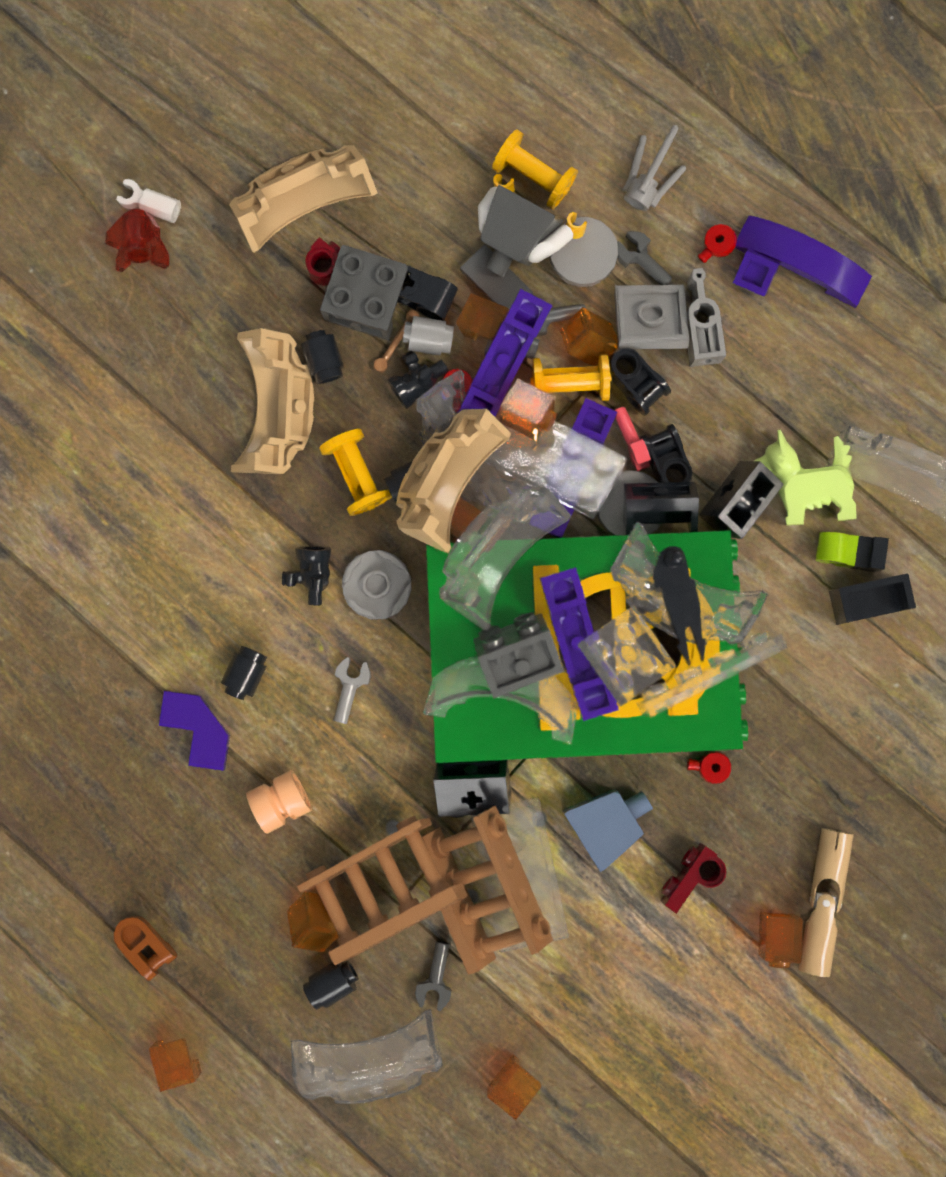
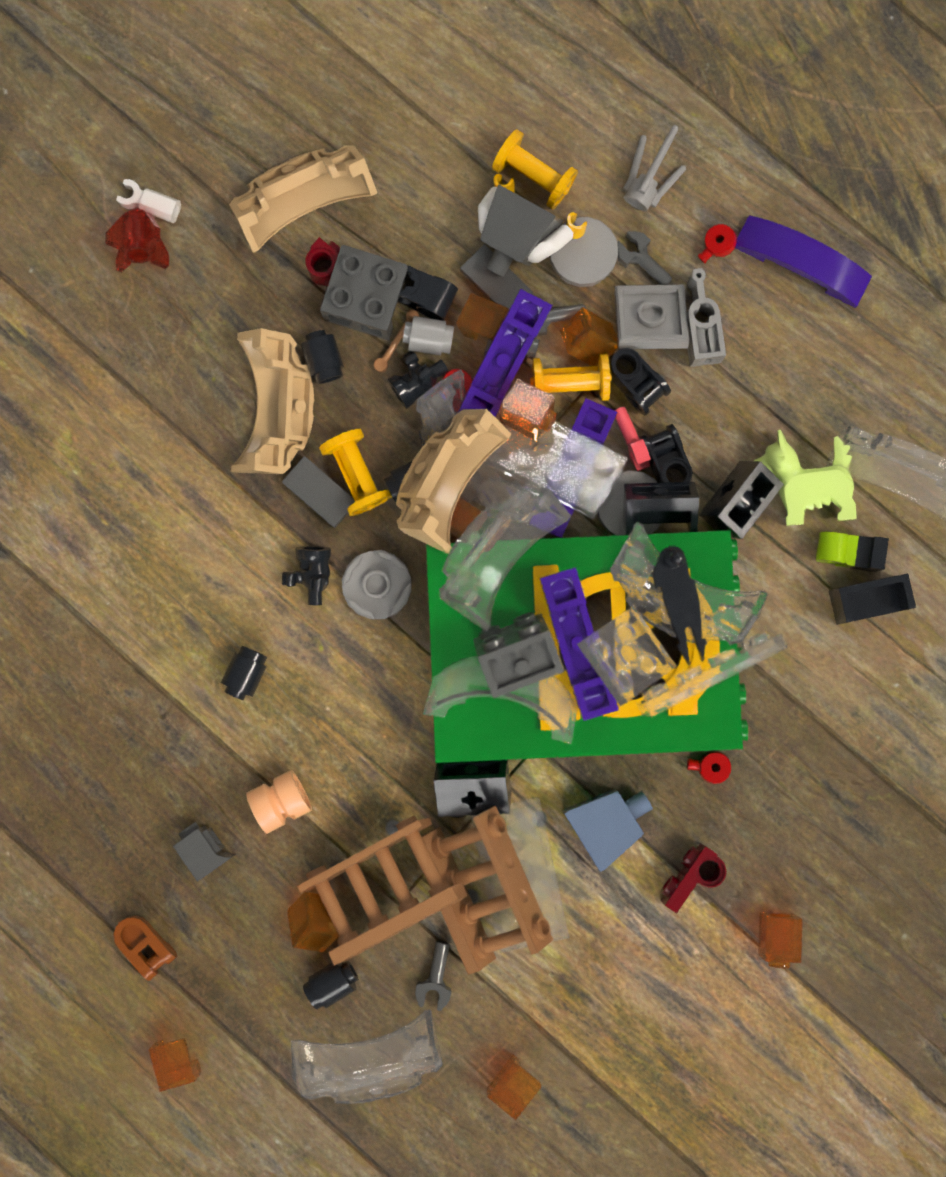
(201, 850): none -> dark grey window
(209, 737): dark purple tile -> none
(319, 491): none -> dark grey tile
(349, 688): light grey bar -> none
(756, 272): dark purple plate -> none
(821, 928): tan piece -> none

